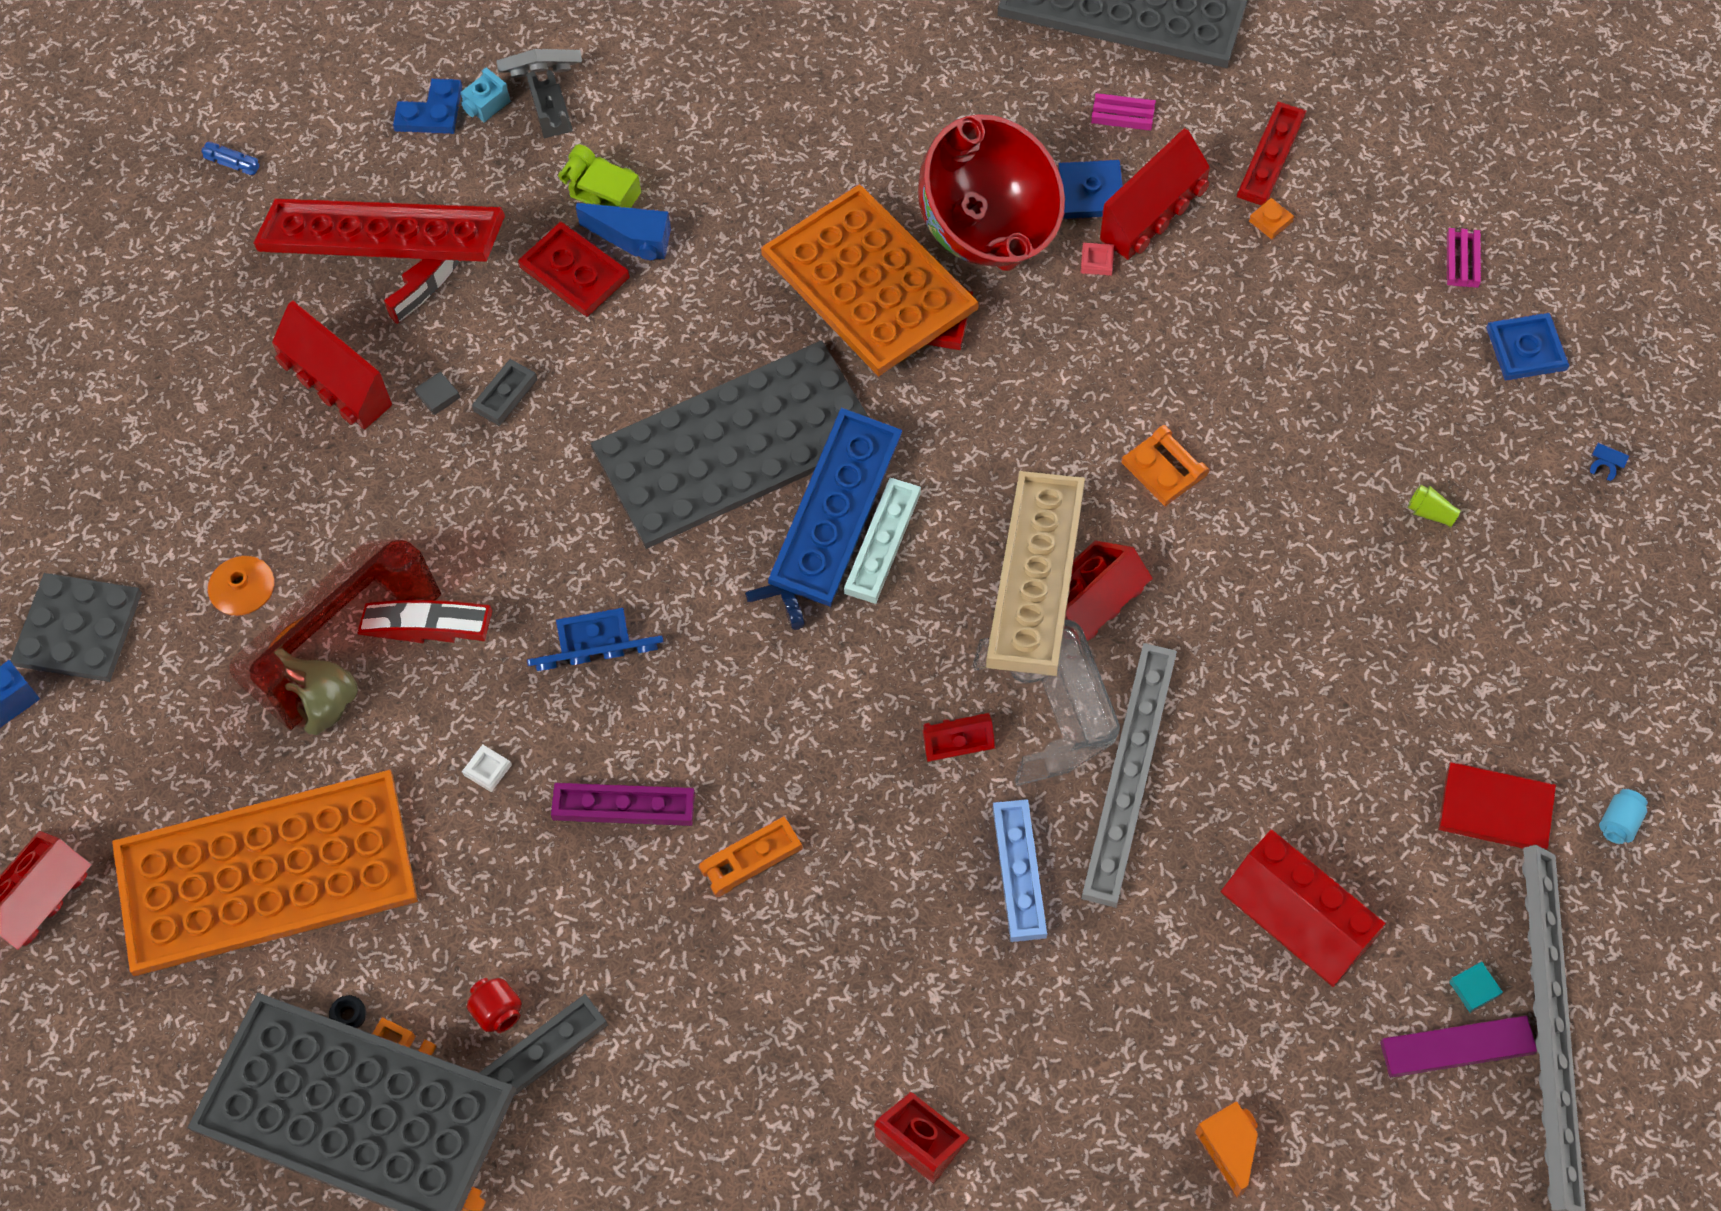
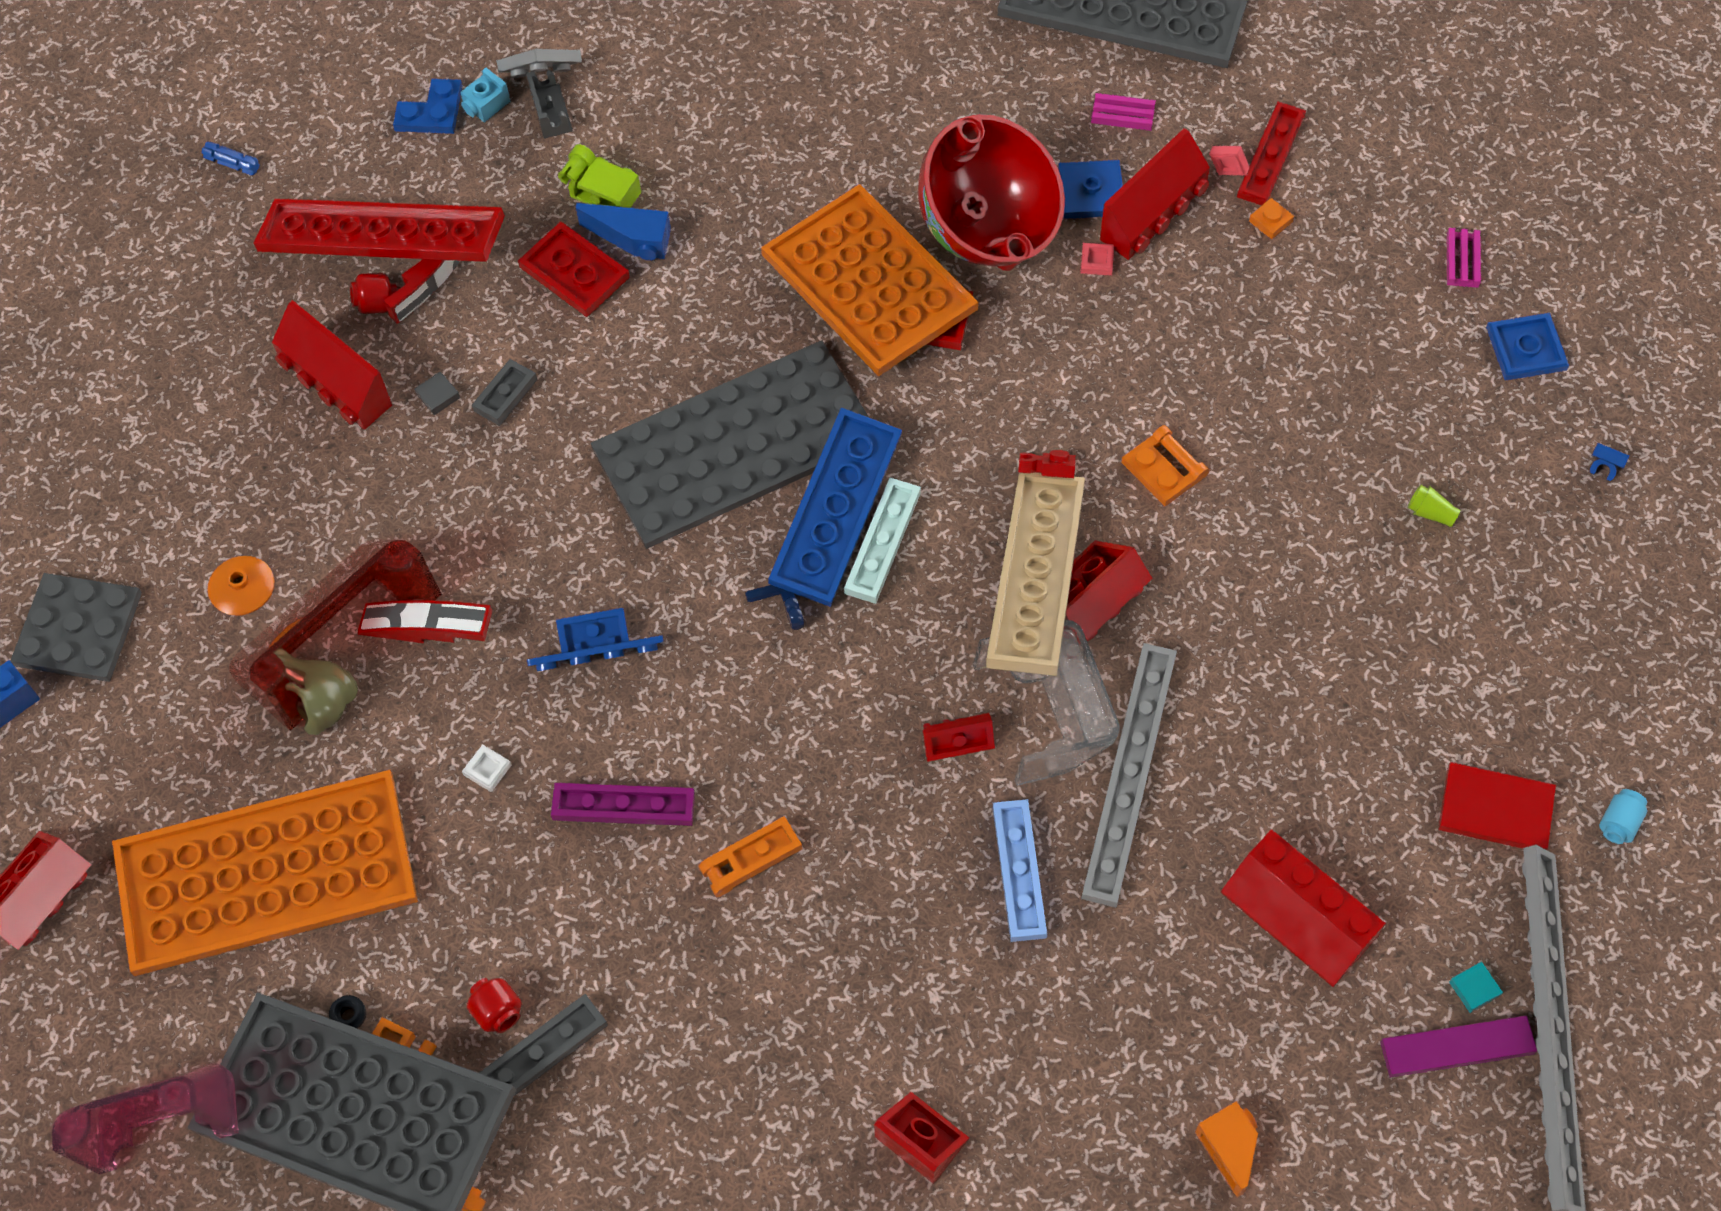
(103, 1126): none -> clear pink windscreen
(370, 292): none -> red head
(1053, 464): none -> red plate
(1229, 160): none -> coral tile

